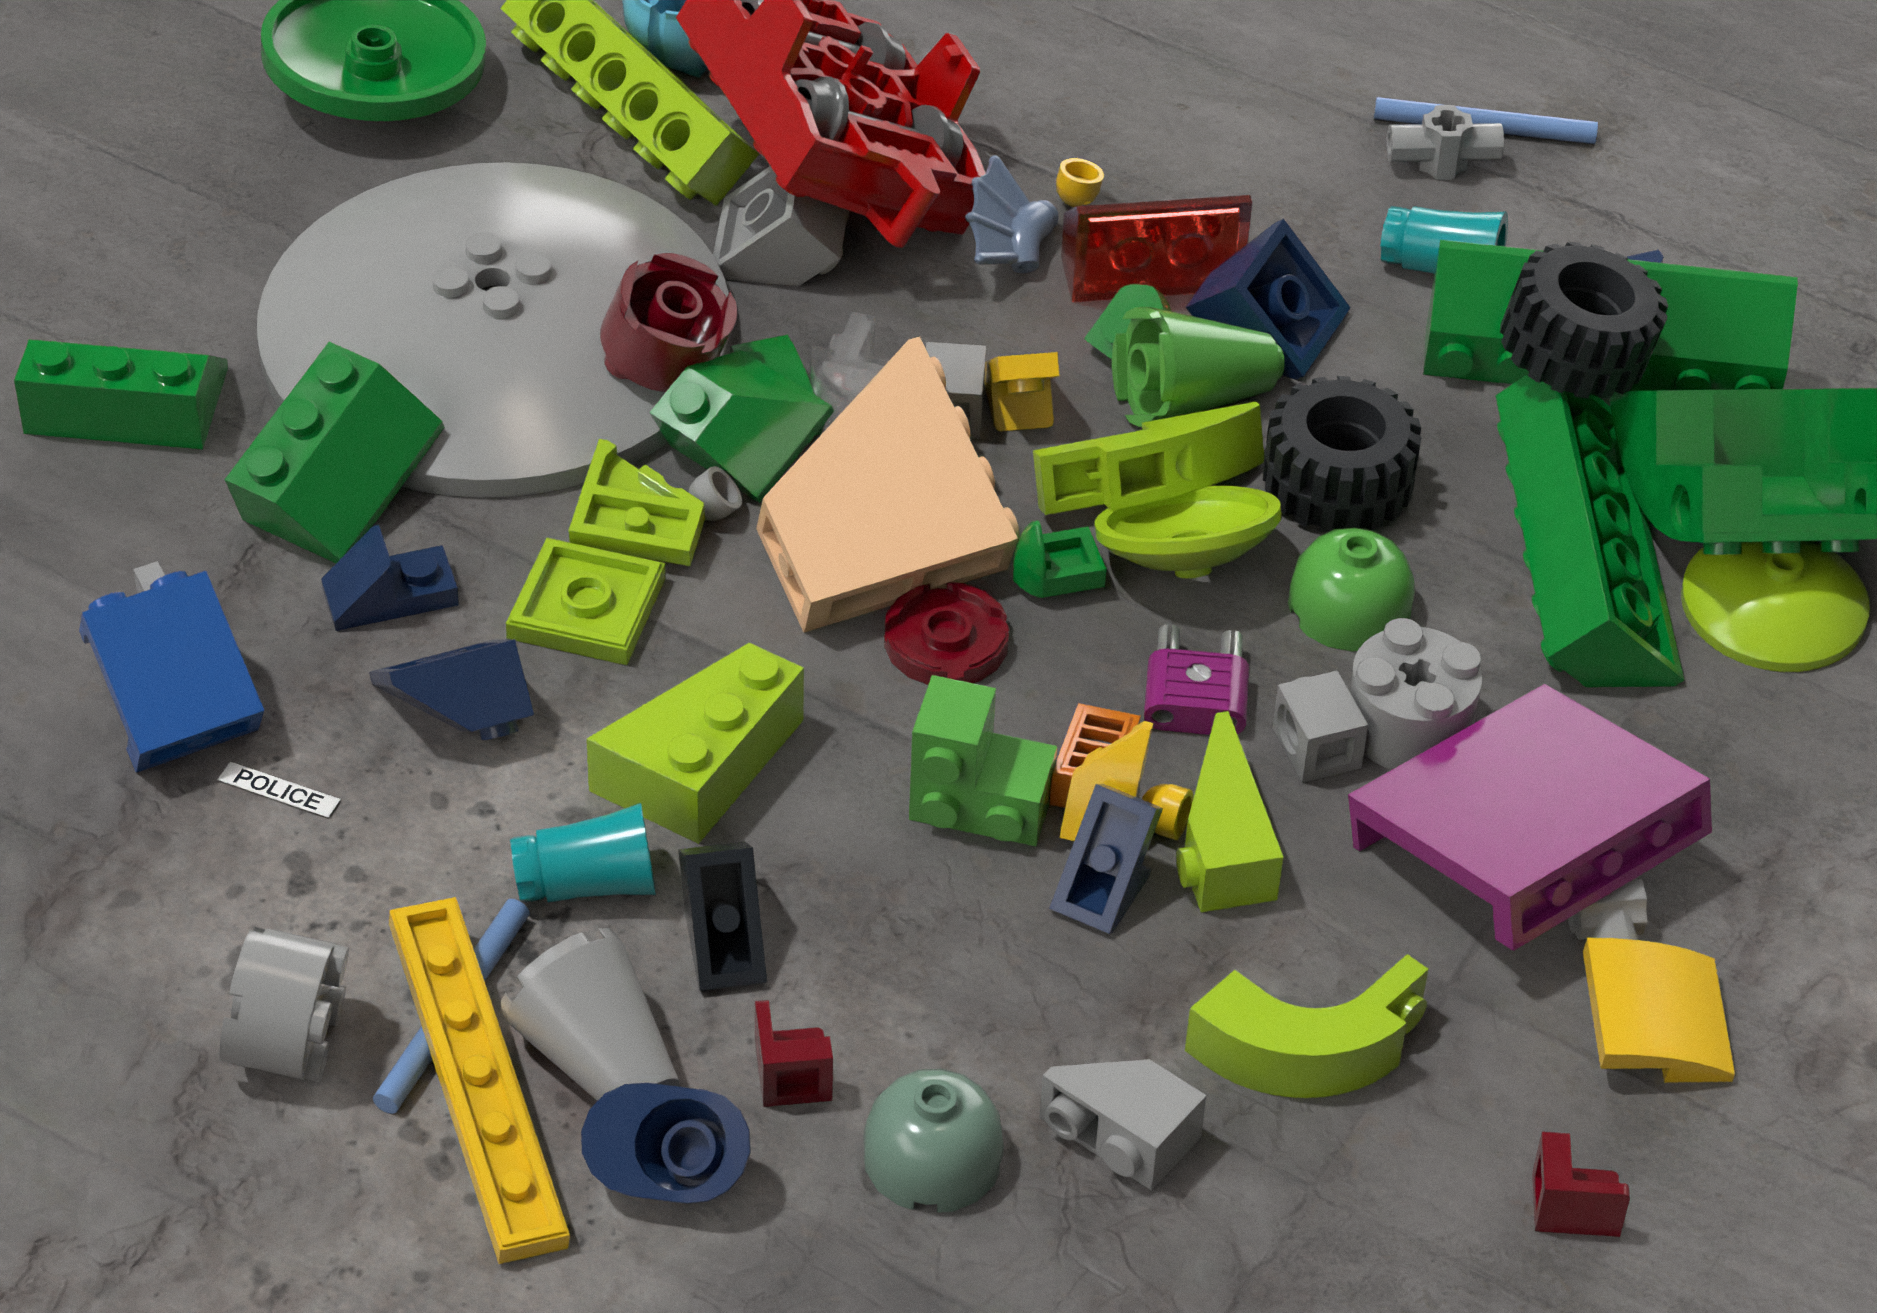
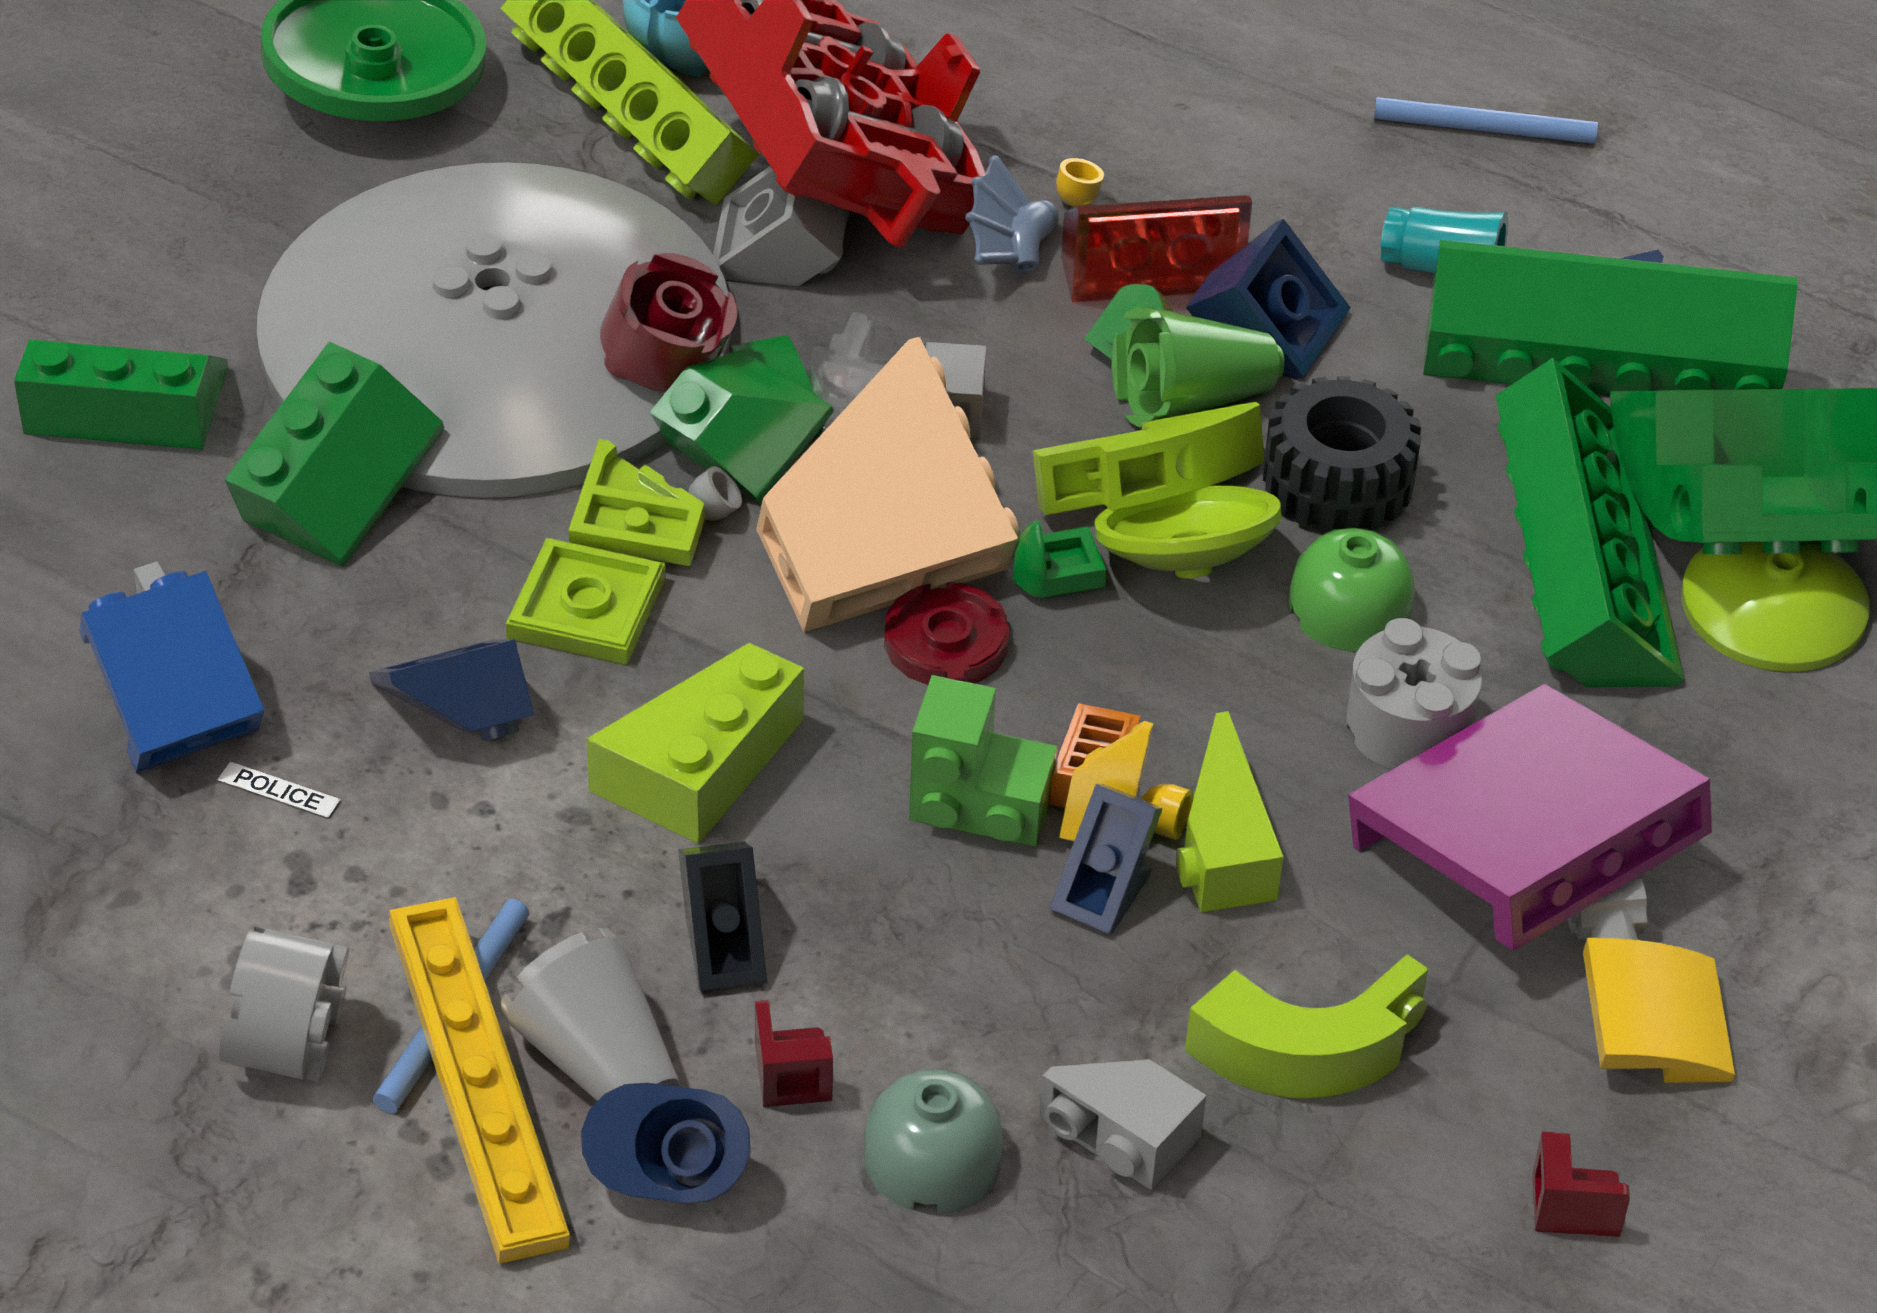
(378, 587): dark blue slope -> none
(585, 859): teal plant -> none
(1021, 390): yellow slope -> none
(1193, 686): magenta piece -> none
(1319, 726): light grey brick -> none
(1445, 142): light grey axle -> none
(1583, 320): black tyre -> none

